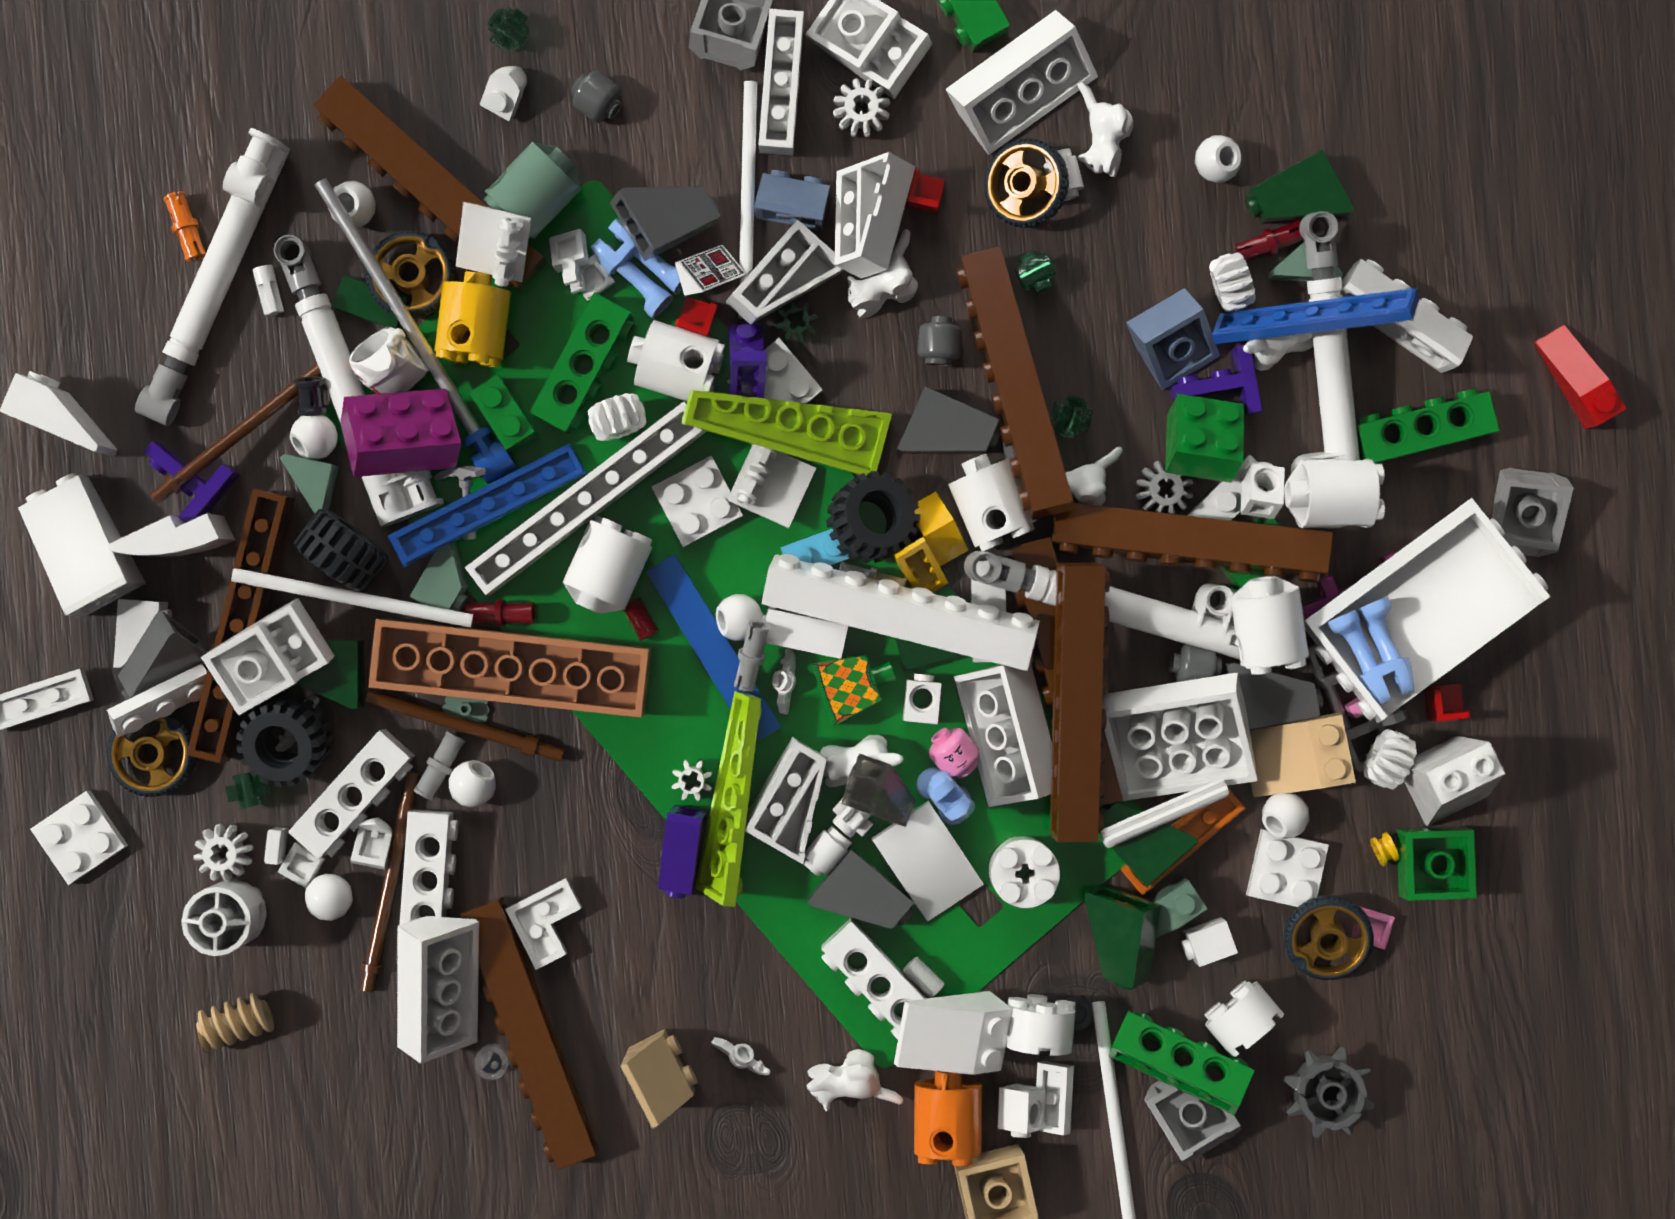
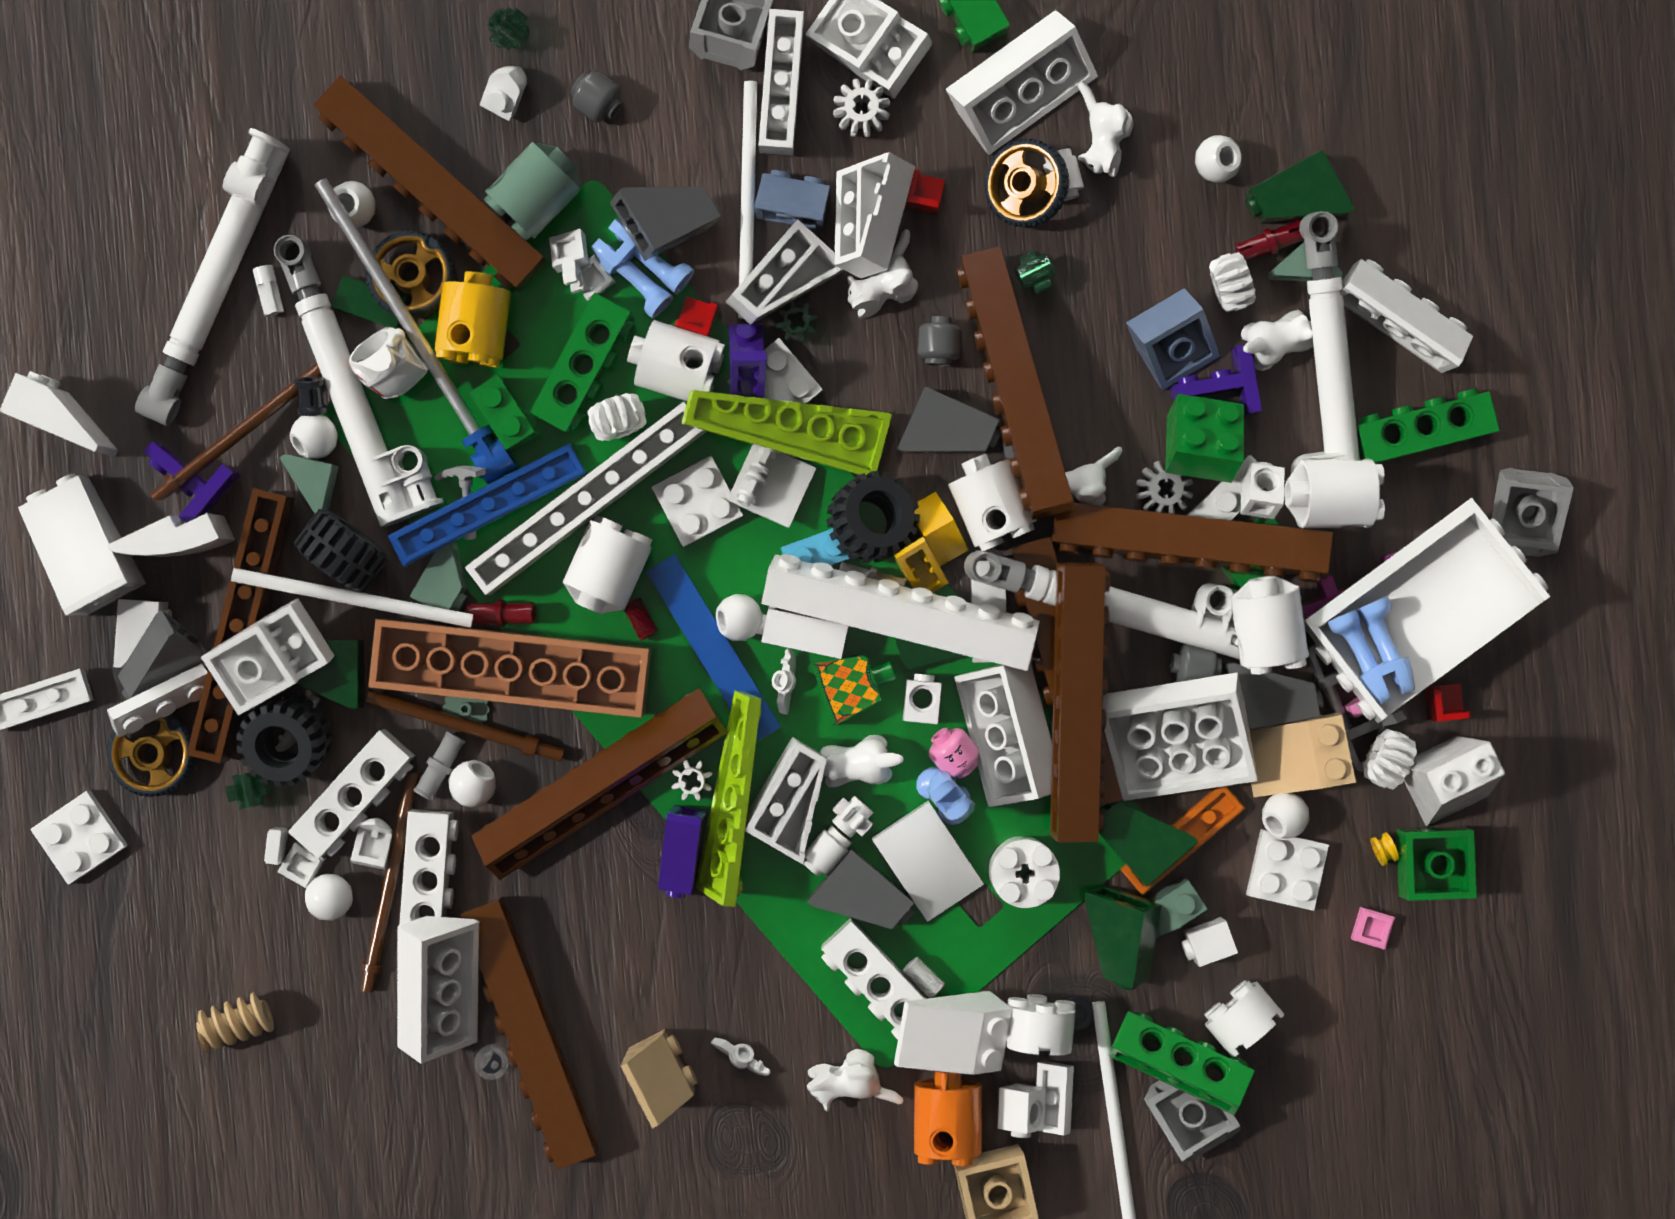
(185, 226): orange pin -> none
(212, 847): white gear -> none
(224, 917): white cylinder -> none
(400, 432): magenta brick -> none
(493, 243): white hinge -> none
(535, 918): white plate -> none
(599, 784): none -> reddish brown brick
(707, 270): slope -> none
(751, 655): light grey pin -> none
(879, 791): clear smoke slope -> none
(1071, 416): clear green gear -> none
(1164, 813): white axle -> none
(1316, 316): blue tile -> none
(1324, 909): pearl gold wheel -> none
(1347, 1092): dark grey brick -> none
(1579, 378): slope -> none

